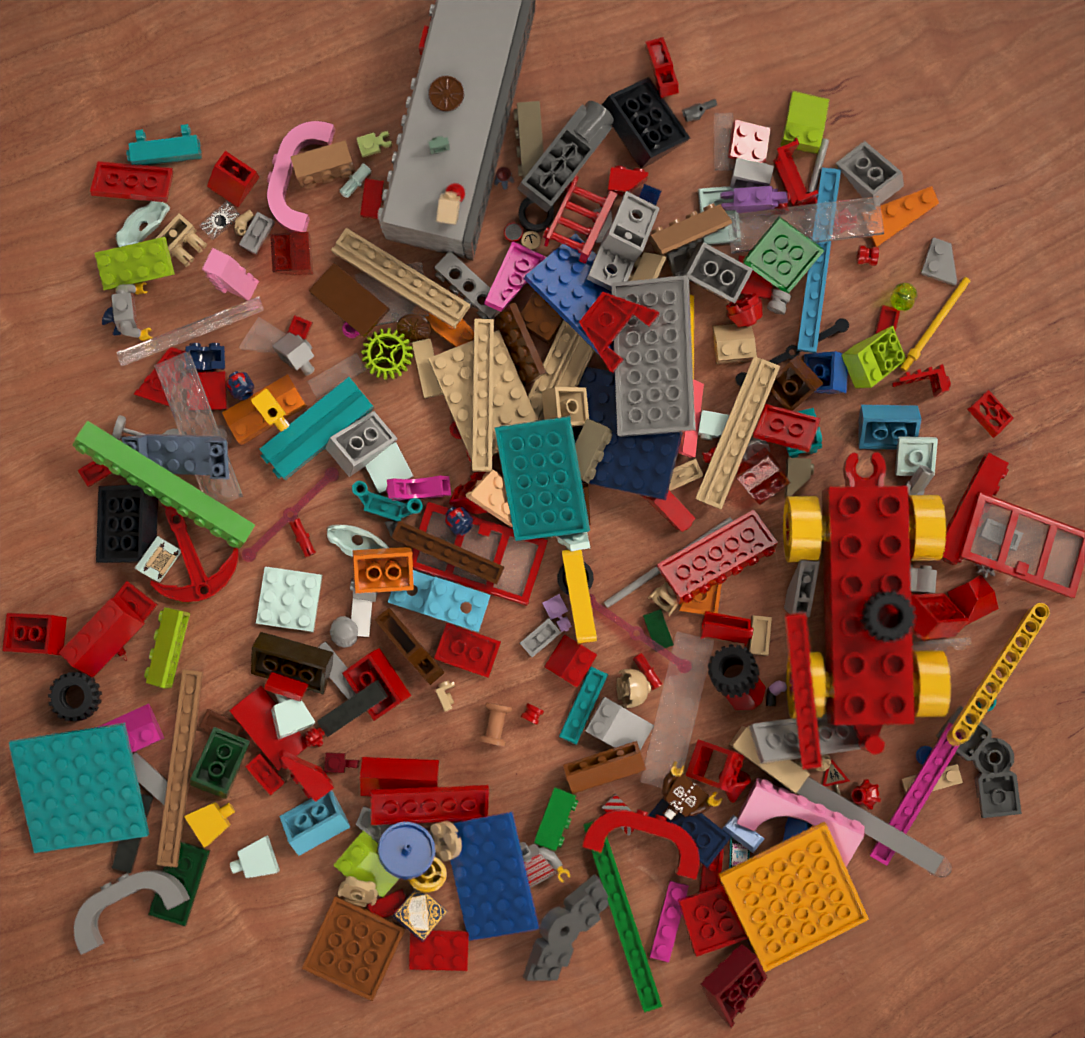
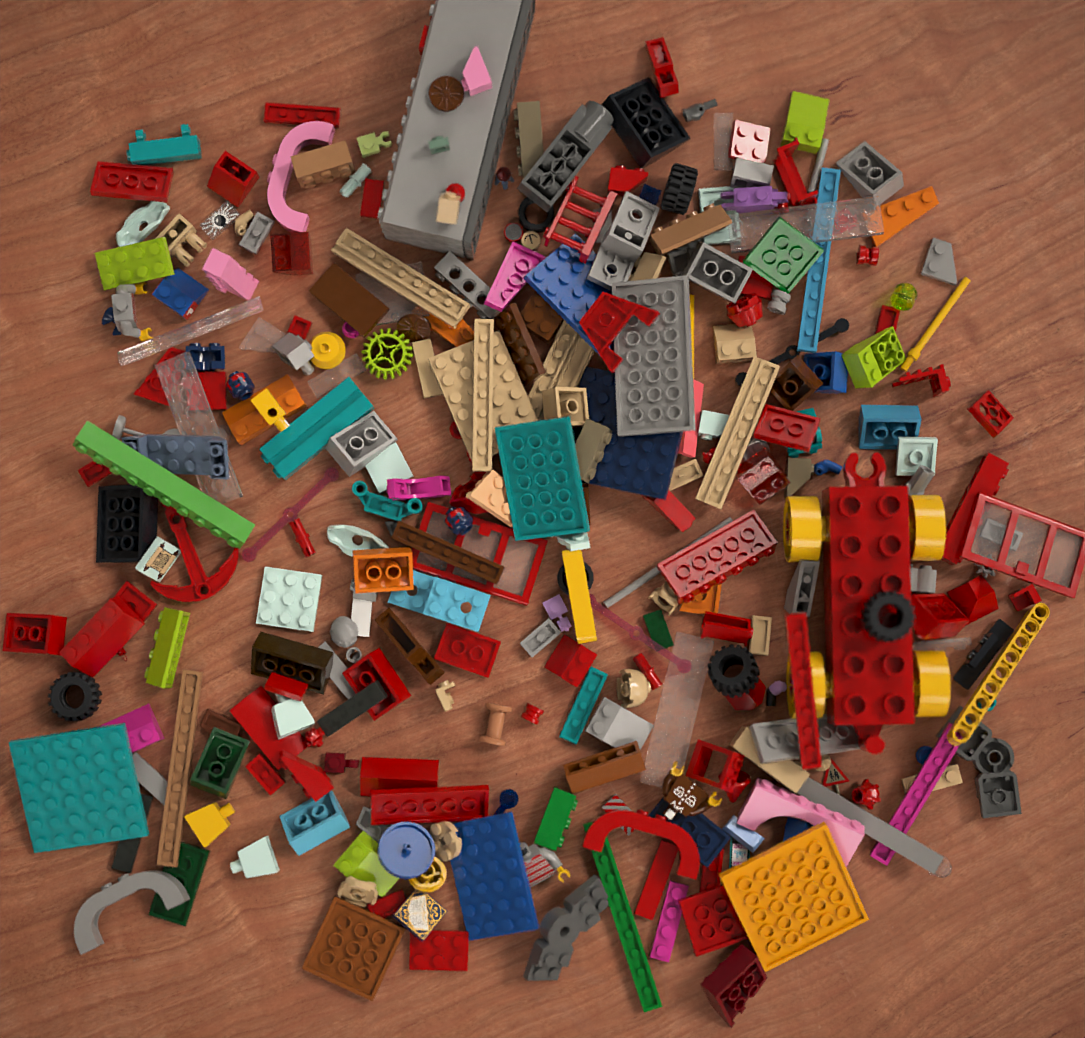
(180, 293): none -> blue slope
(300, 114): none -> red tile
(327, 350): none -> yellow cone
(356, 657): none -> light grey hinge
(475, 74): none -> bright pink slope
(508, 799): none -> clear blue plate
(656, 880): none -> red tile
(679, 189): none -> black tyre
(825, 466): none -> blue arm
(981, 656): none -> black bracket
(1024, 597): none -> red panel

